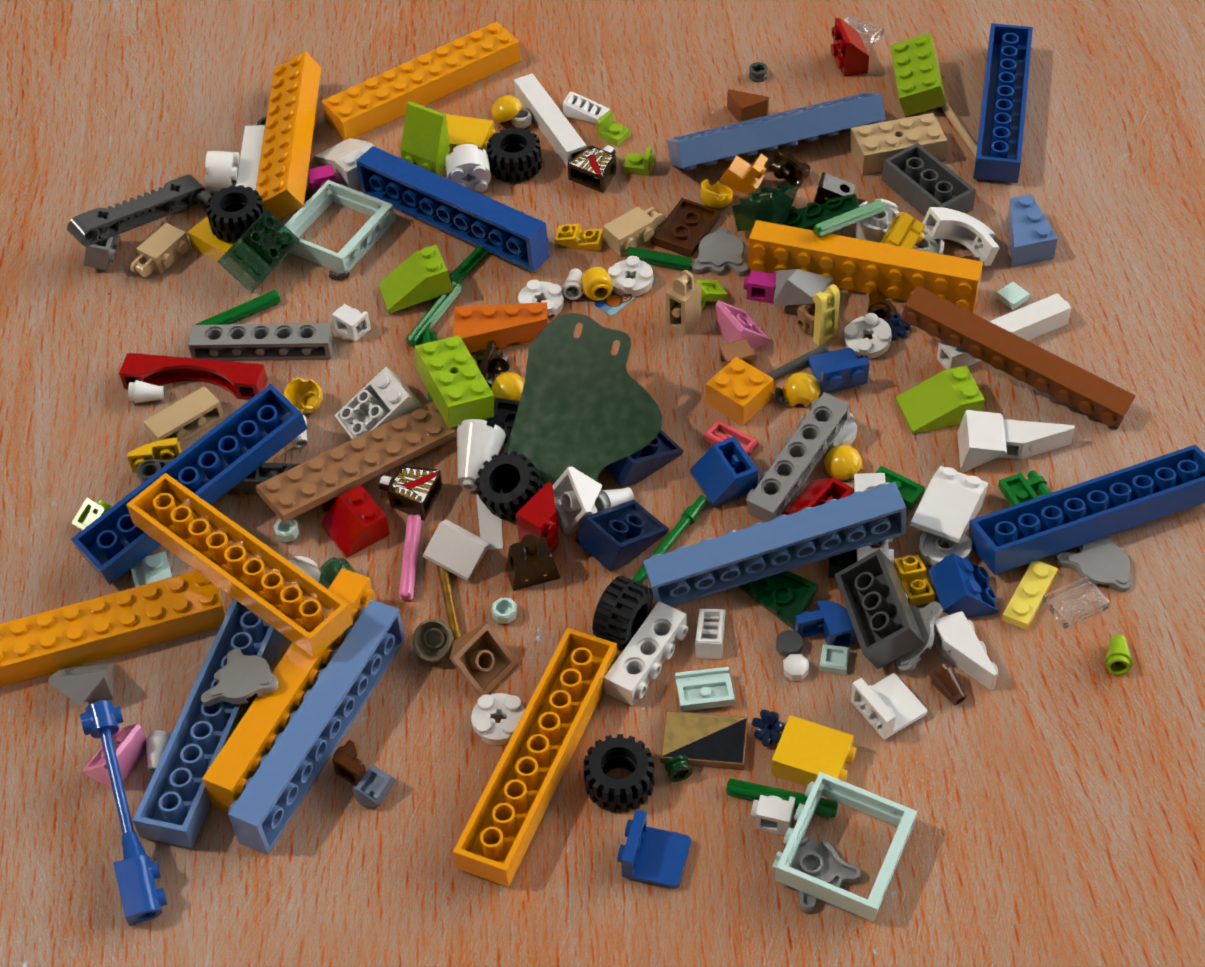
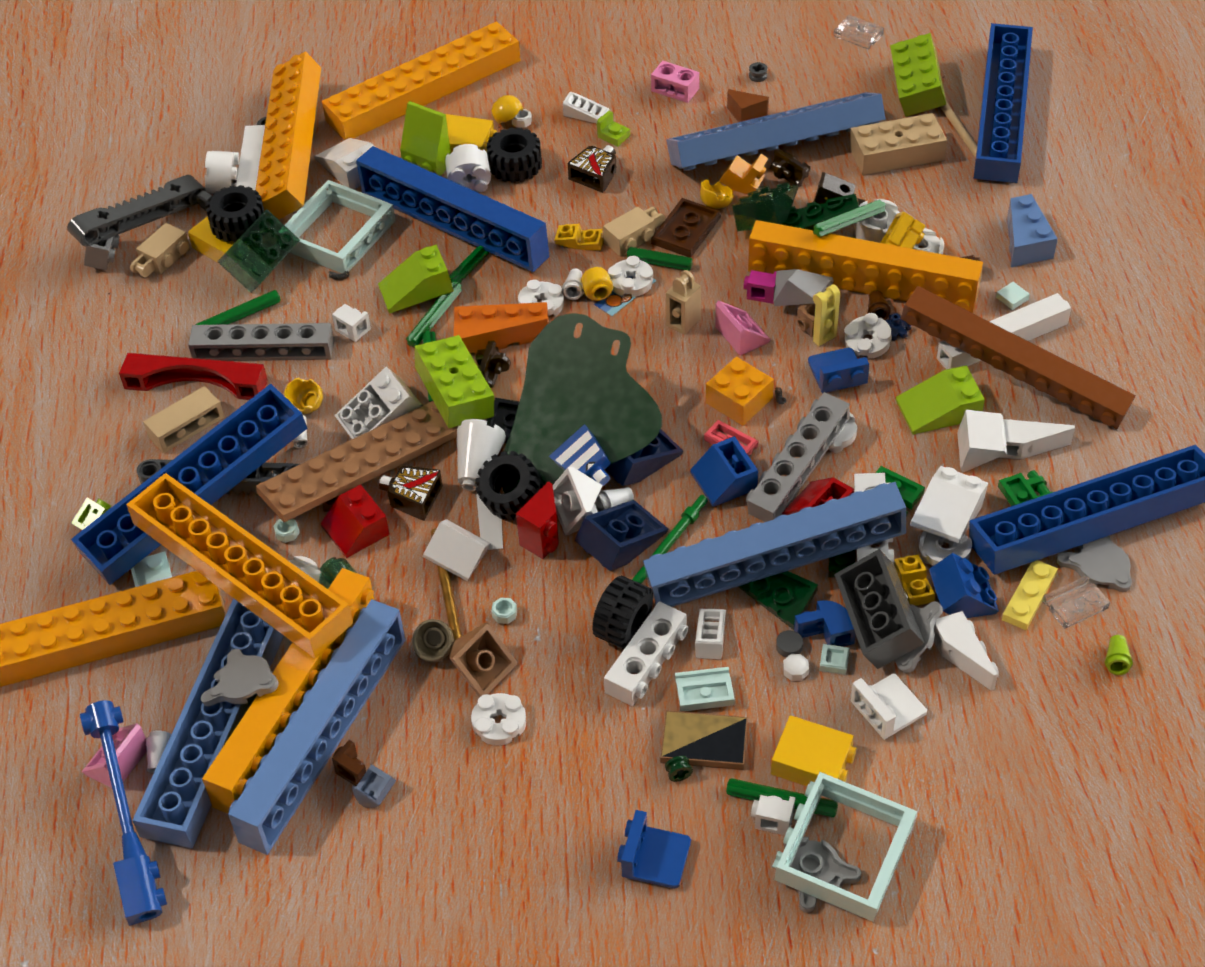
(85, 682): light grey slope -> none
(144, 392): white cone -> none
(163, 449): yellow slope -> none
(318, 177): dark pink brick -> none
(410, 557): bright pink axle -> none
(508, 386): yellow hair -> none
(530, 563): dark brown torso -> none
(535, 758): light orange brick -> none
(548, 118): white brick -> none
(583, 454): none -> blue torso
(613, 754): black tyre -> none
(639, 163): lime bracket -> none
(675, 81): none -> bright pink brick
(711, 291): lime bracket -> none
(720, 252): light grey tile -> none
(737, 348): medium nougat brick -> none
(768, 726): dark blue plant -> none
(795, 364): dark grey bar -> none
(801, 389): yellow hair -> none
(843, 462): yellow hair -> none
(848, 49): red slope -> none
(926, 181): dark grey brick -> none
(946, 681): reddish brown cone -> none
(964, 229): white arch -> none

